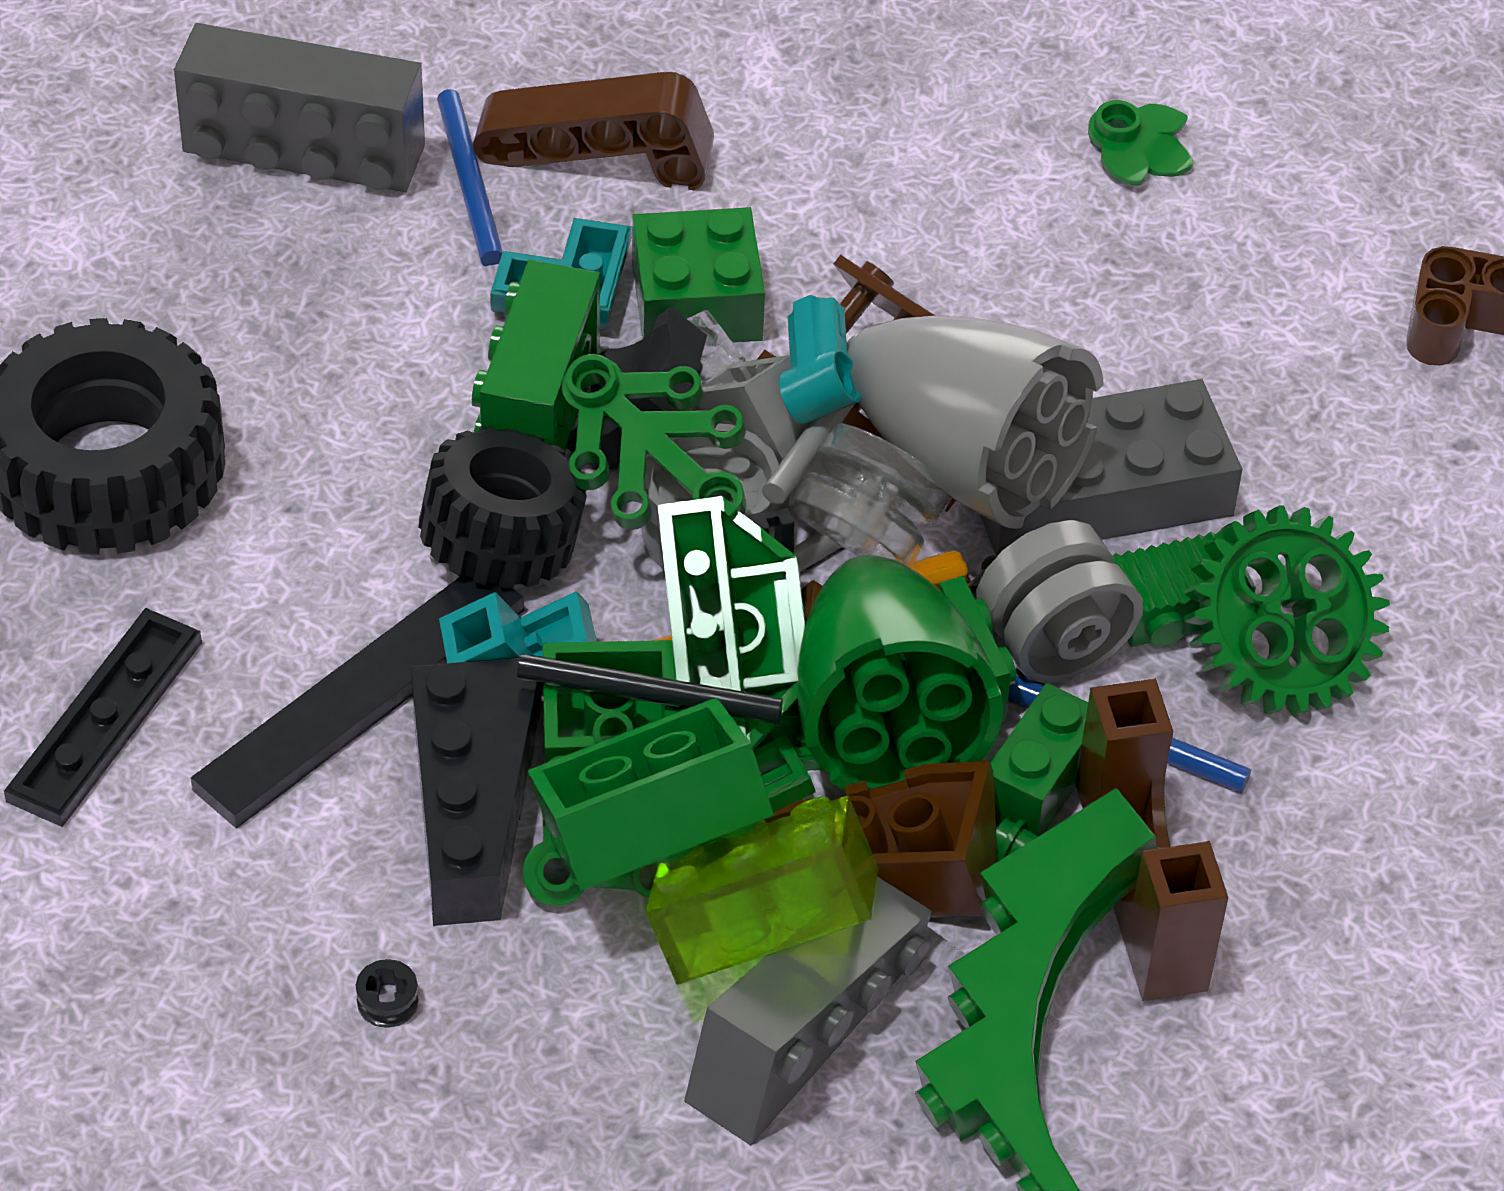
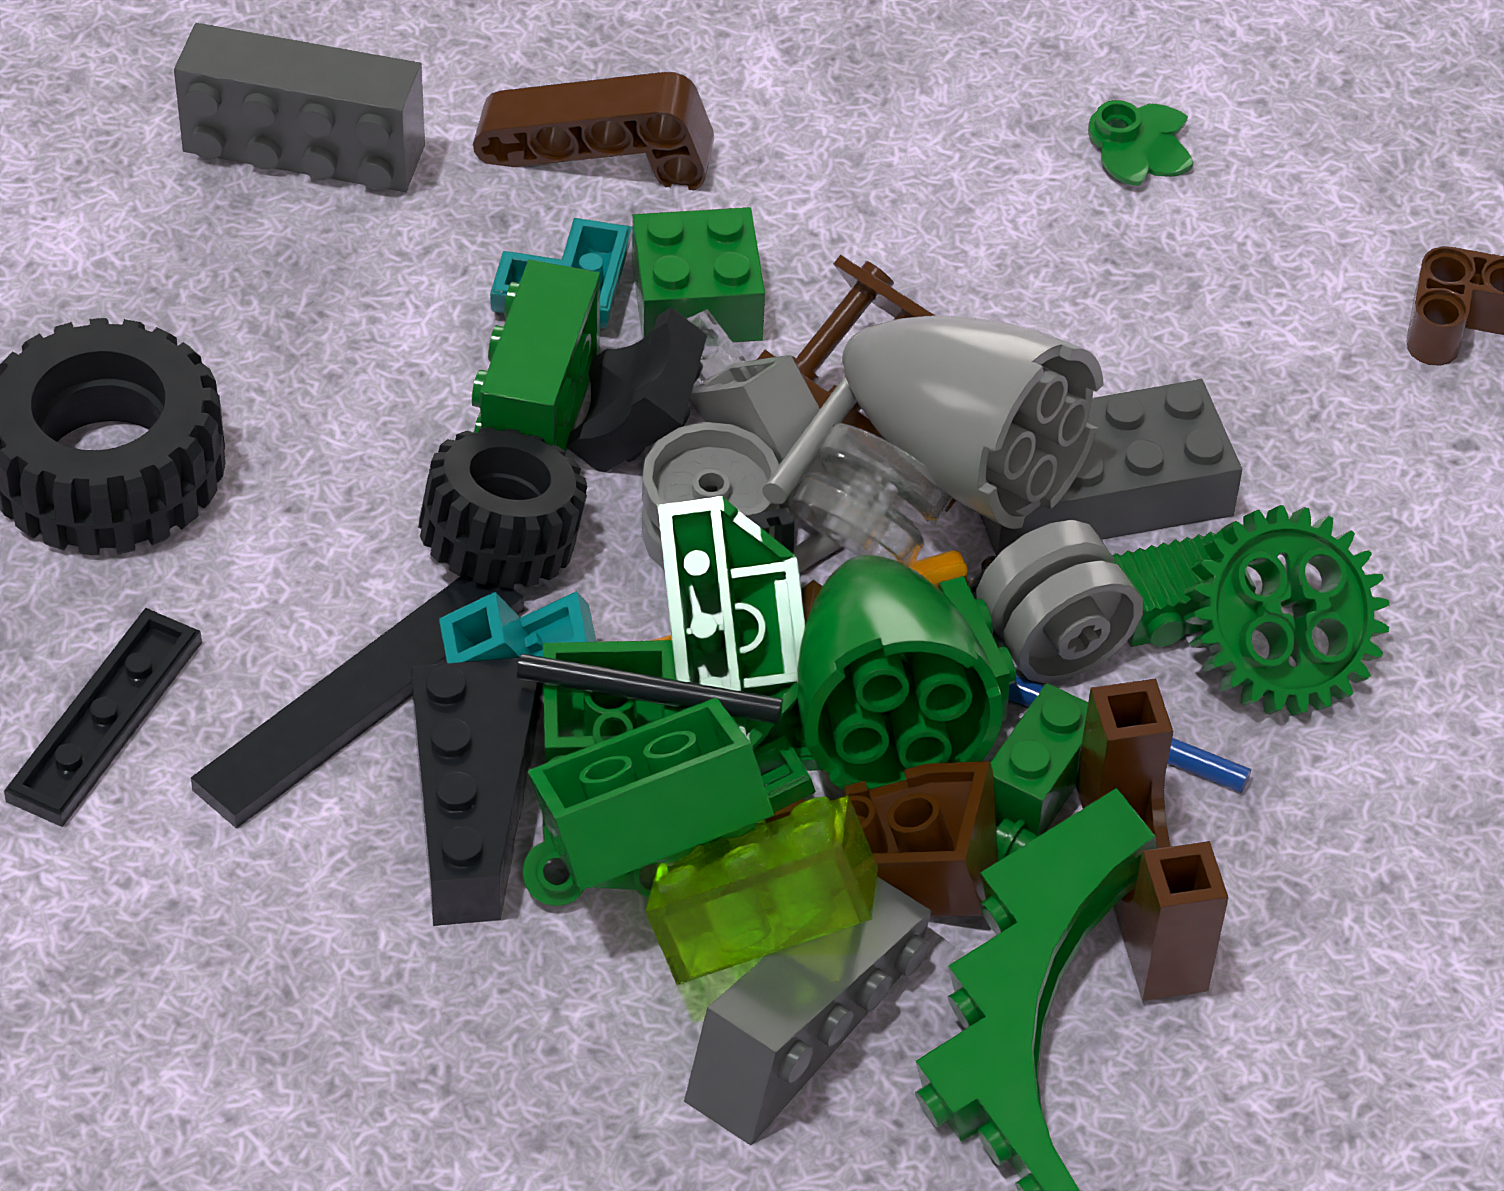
(368, 991): black bush -> none
(470, 177): blue bar -> none
(647, 433): green plant -> none
(819, 361): teal piece -> none

